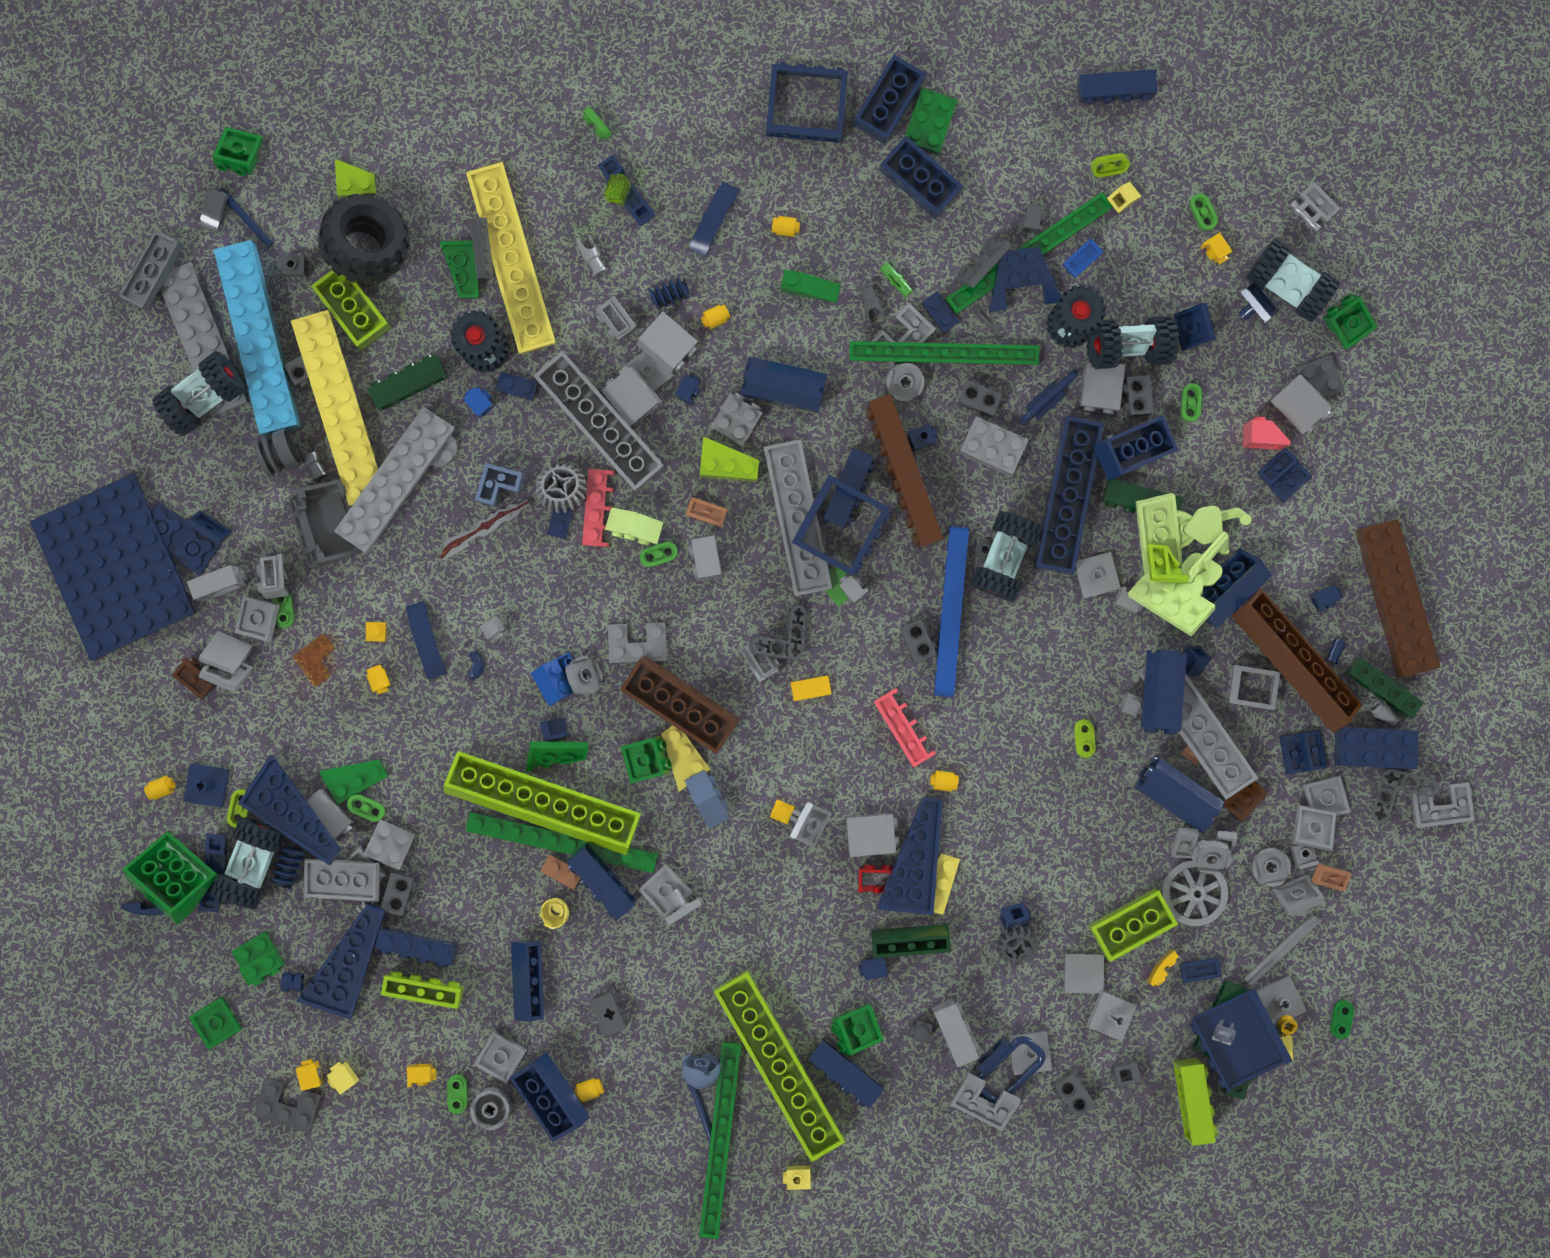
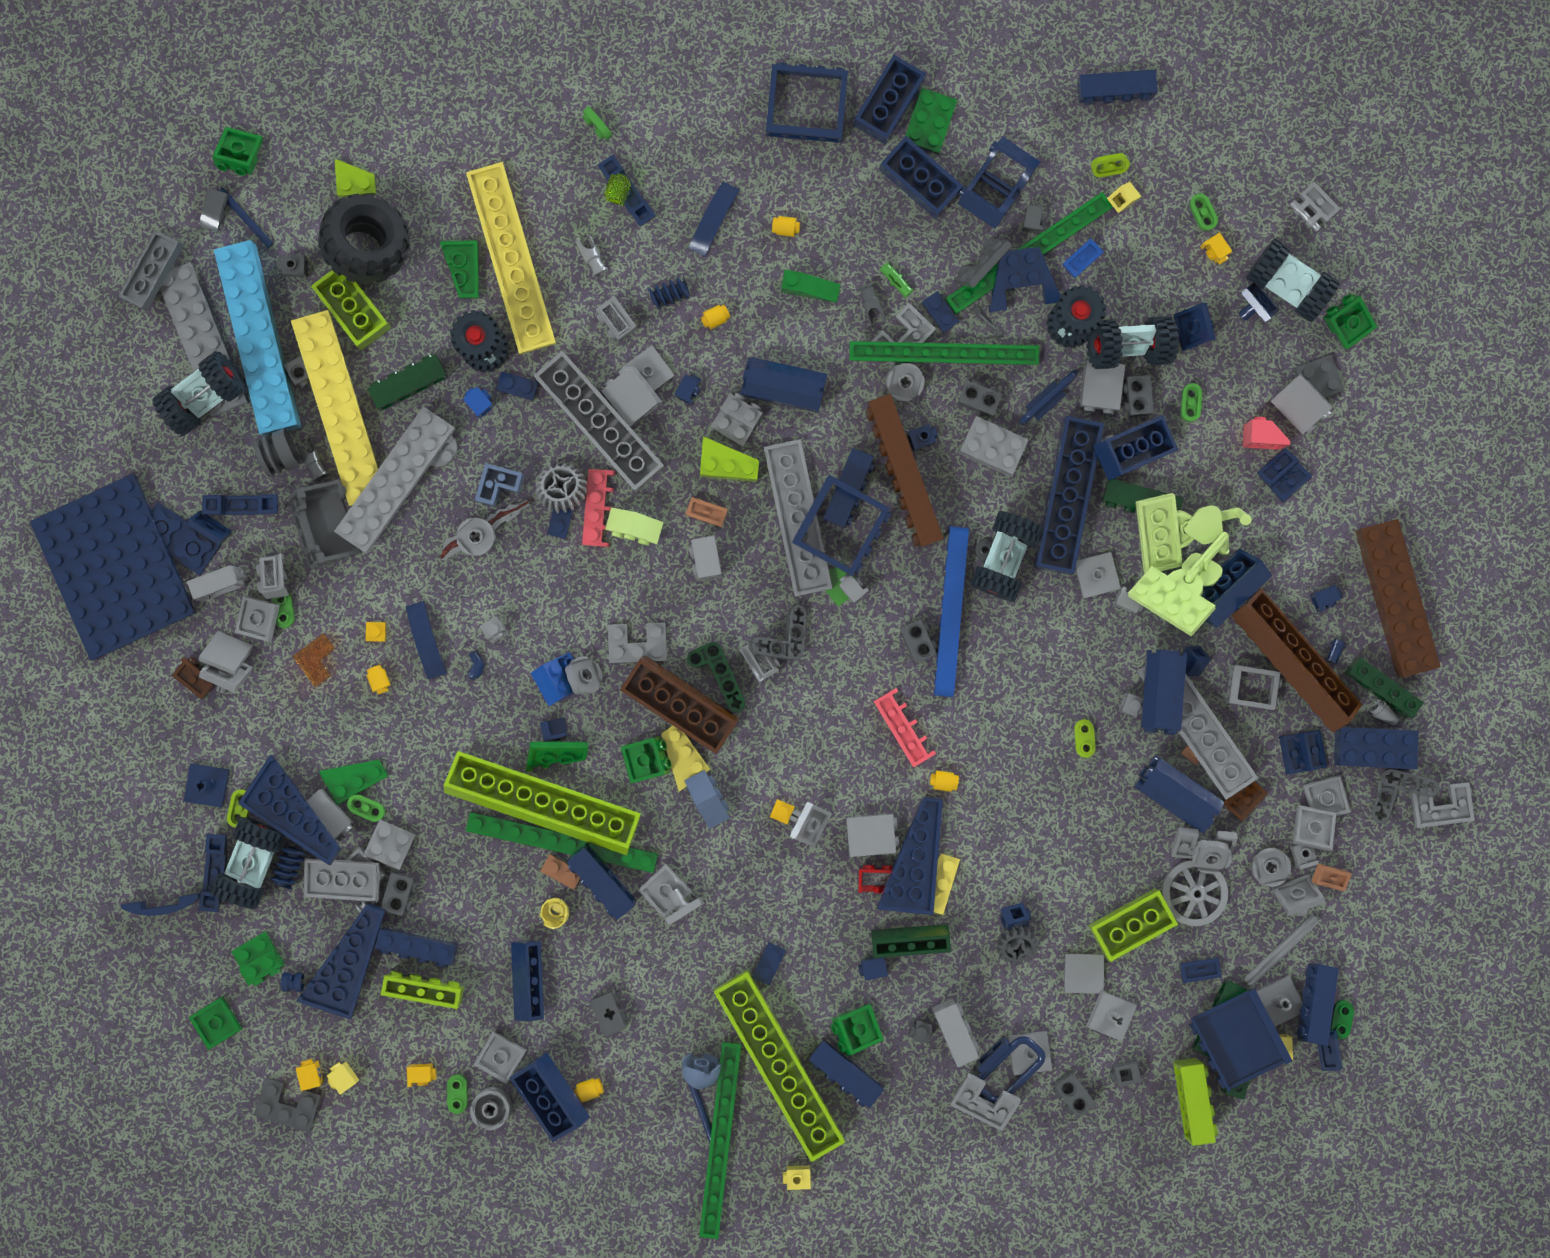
(159, 788): yellow brick -> none
(170, 877): green slope -> none
(240, 505): none -> dark blue slope
(465, 536): none -> light grey plate
(481, 248): dark grey piece -> none
(658, 552): bright green plate -> none
(667, 343): light grey brick -> none
(721, 678): none -> dark green beam
(769, 963): none -> dark blue plate
(810, 688): yellow tile -> none
(981, 207): none -> dark blue window
(1158, 973): yellow slope -> none
(1163, 565): lime wing -> none
(1224, 1034): clear tile -> none
(1292, 1025): yellow bush -> none
(1317, 1004): none -> dark blue brick
(1330, 1055): none -> dark blue plate

